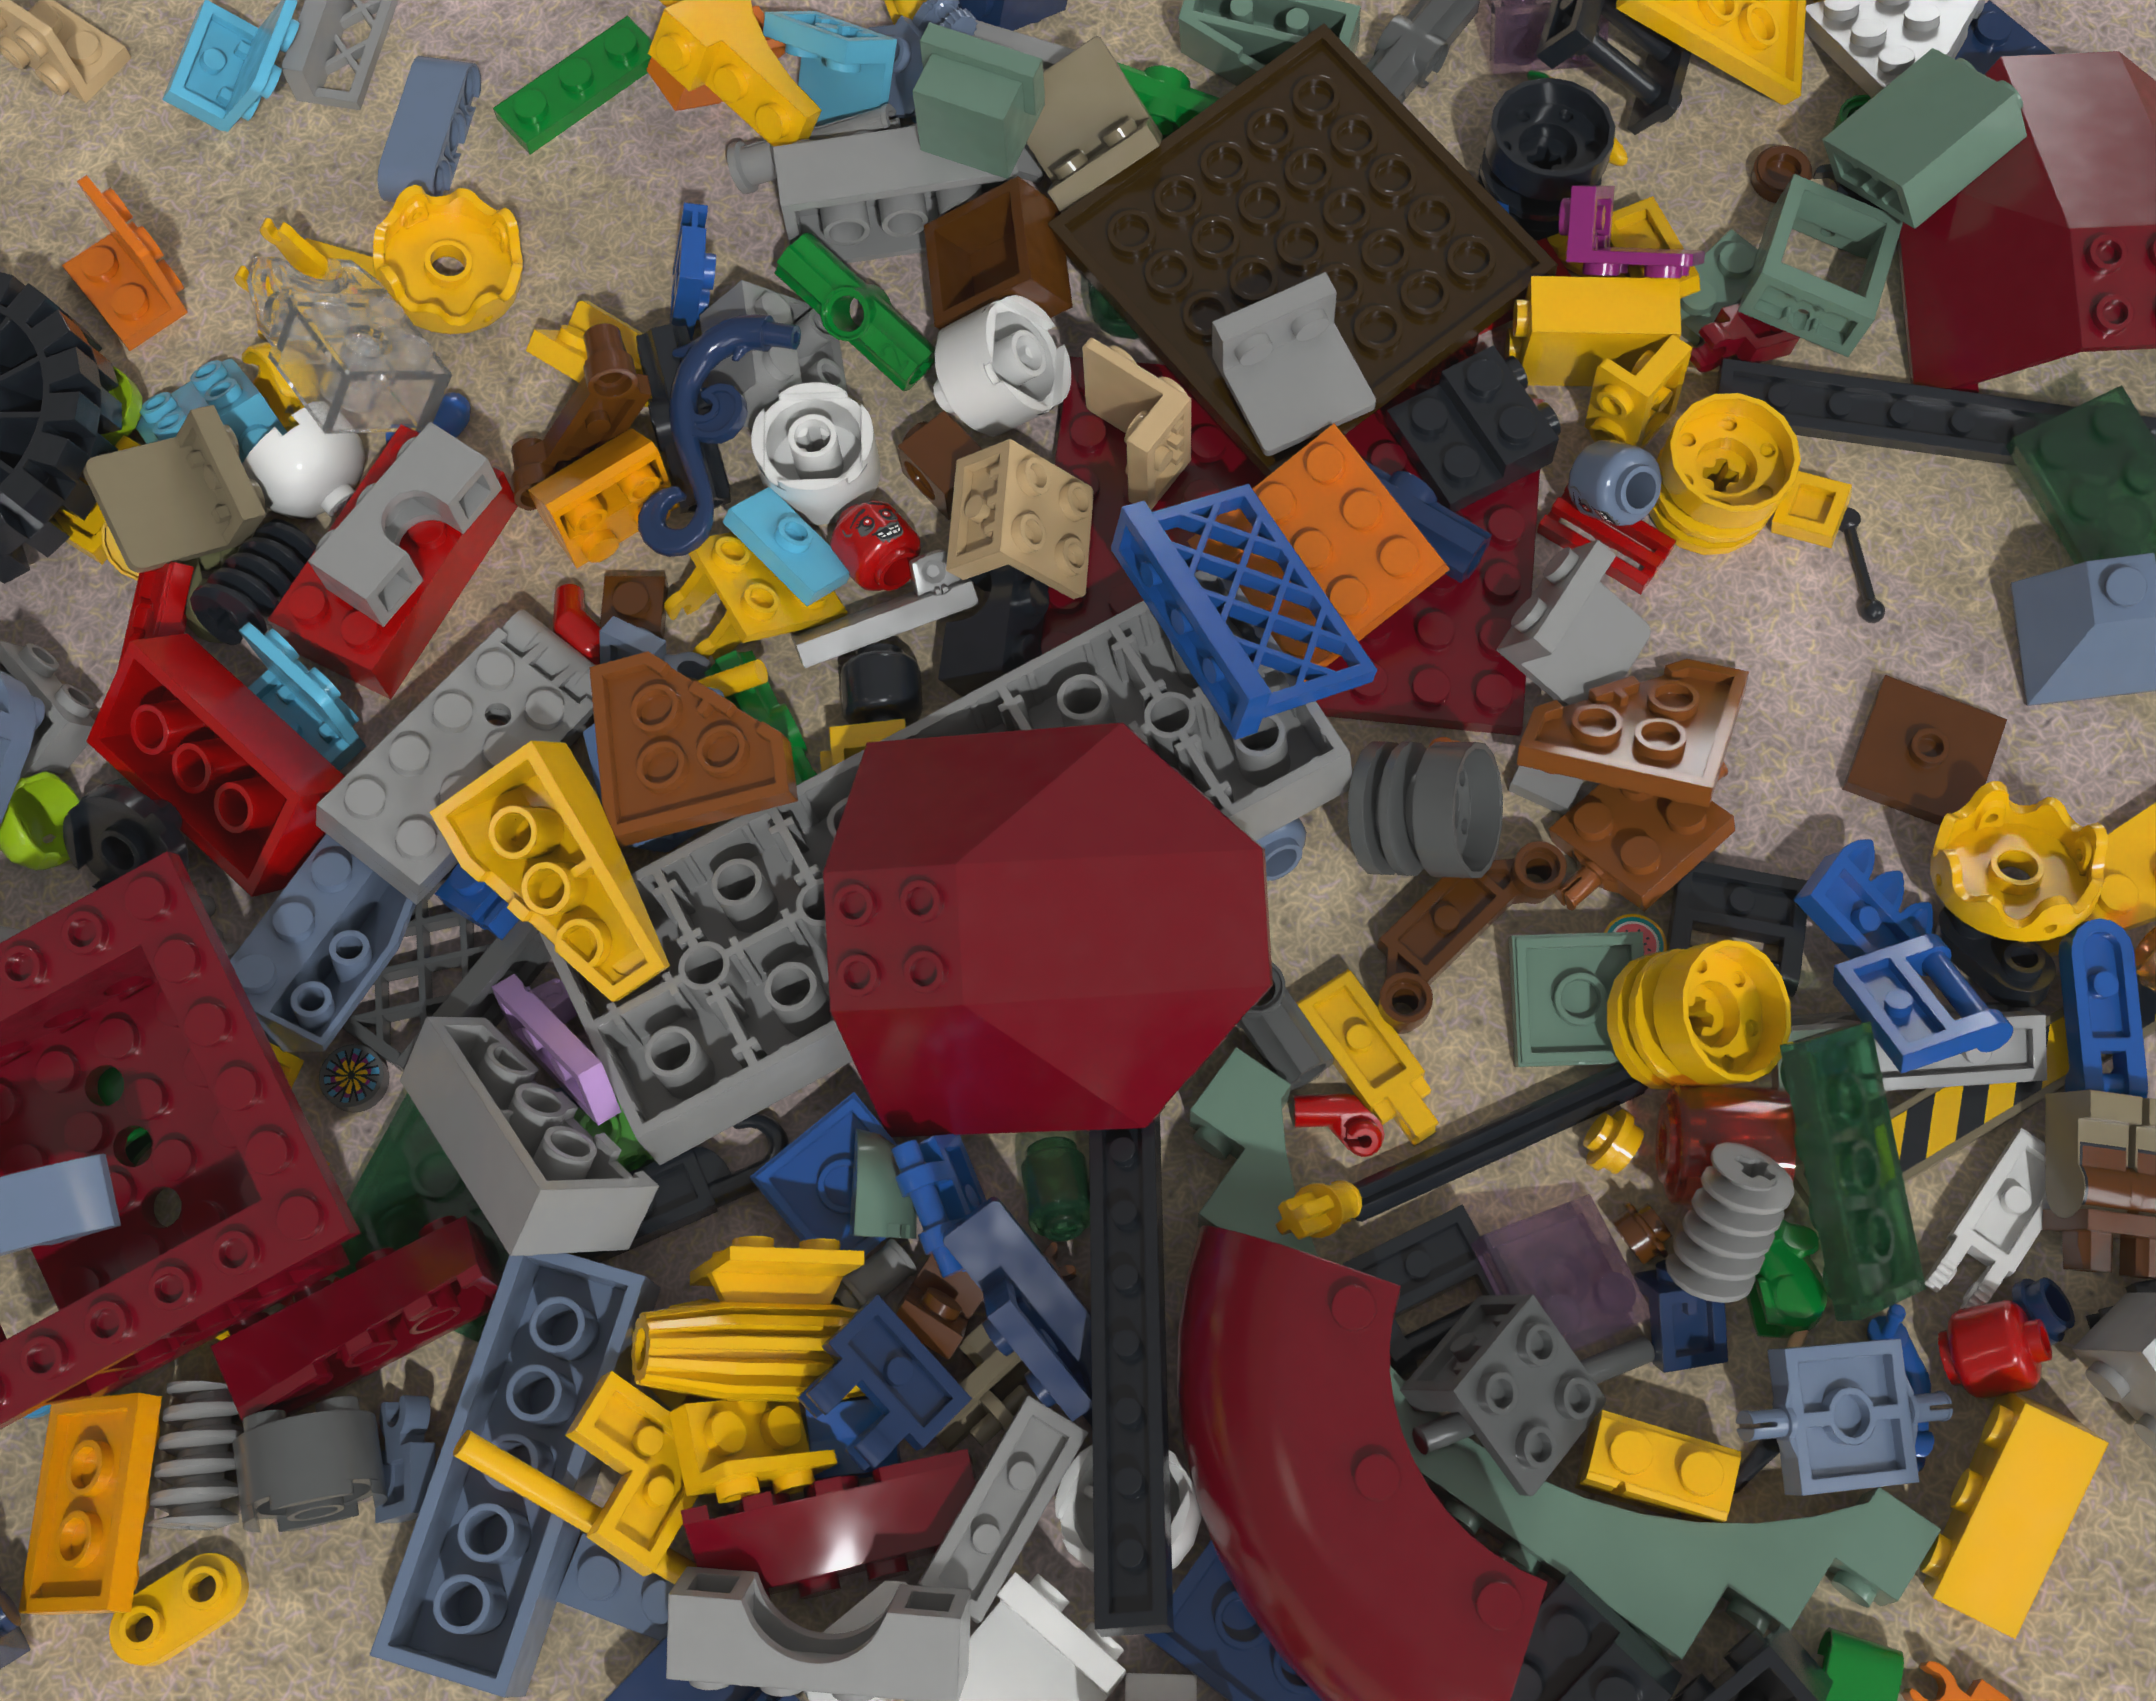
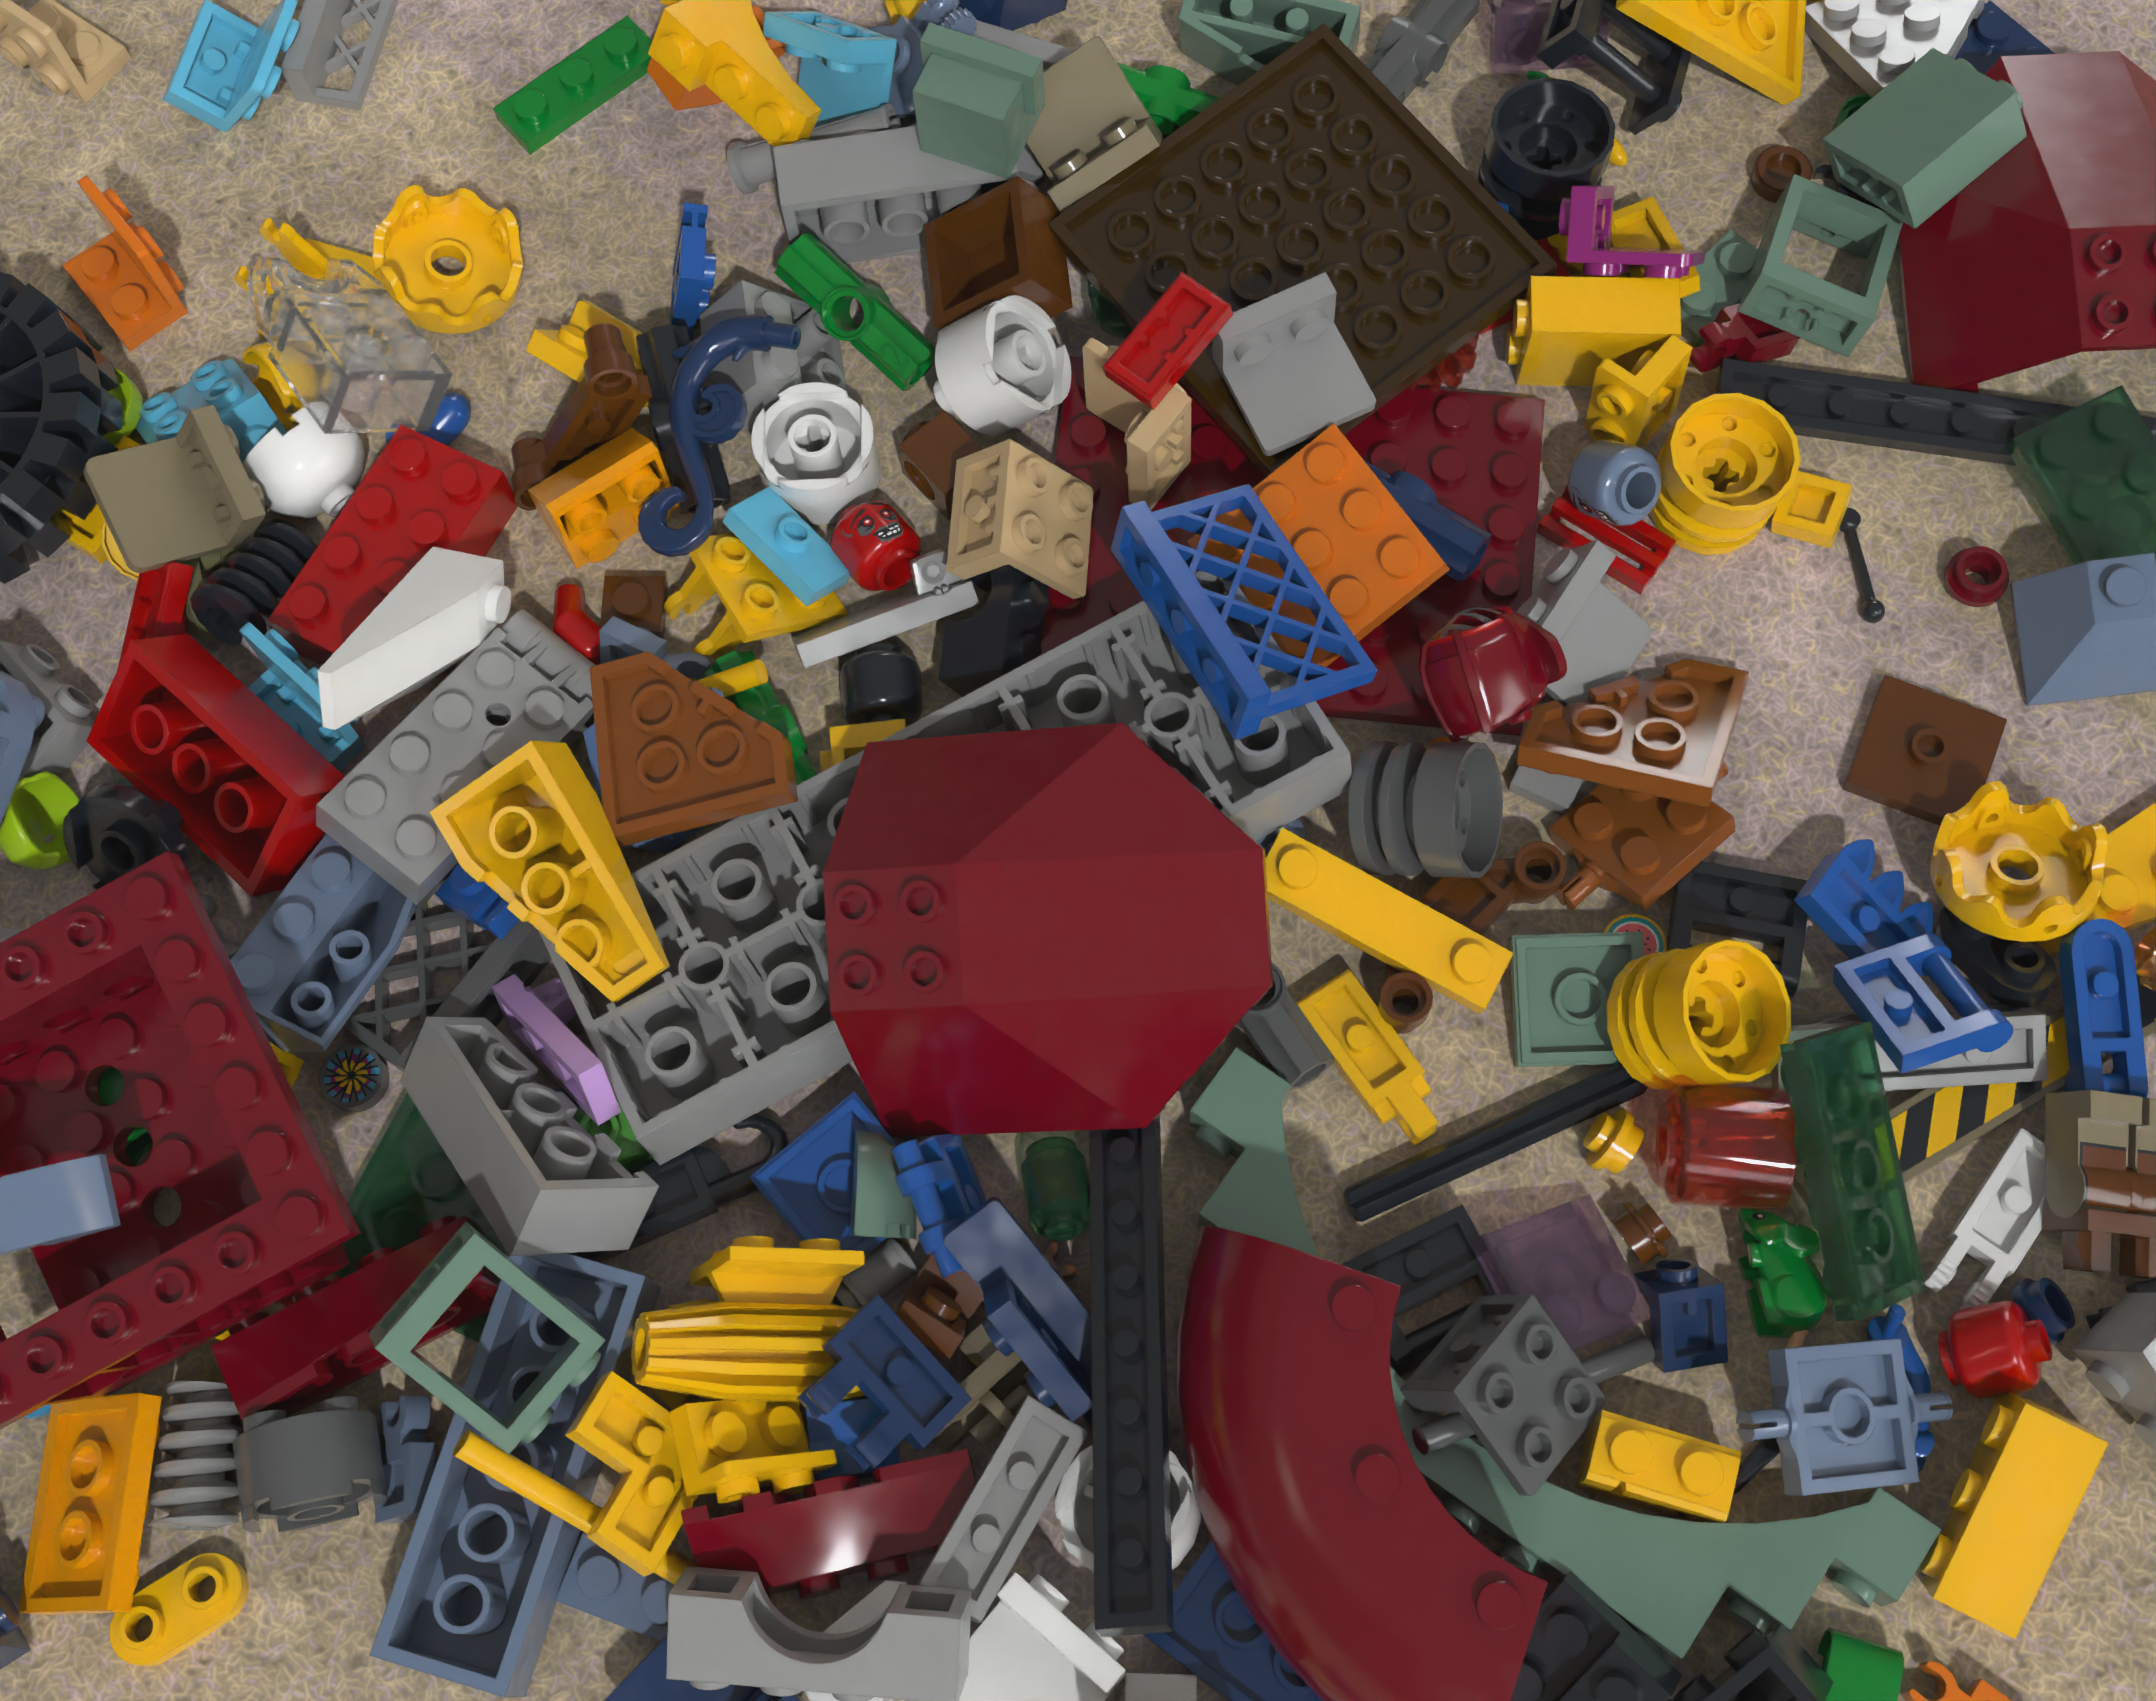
(414, 634): none -> white wedge
(428, 127): sand blue beam -> none
(428, 481): light grey arch -> none
(432, 1295): none -> sand green window
(1167, 340): none -> red plate
(1319, 1209): yellow axle -> none
(1344, 1116): red arm -> none
(1384, 921): none -> yellow plate
(1475, 429): black plate -> none
(1488, 670): none -> dark red piece
(1730, 1224): light grey piece -> none
(1981, 561): none -> dark red plate

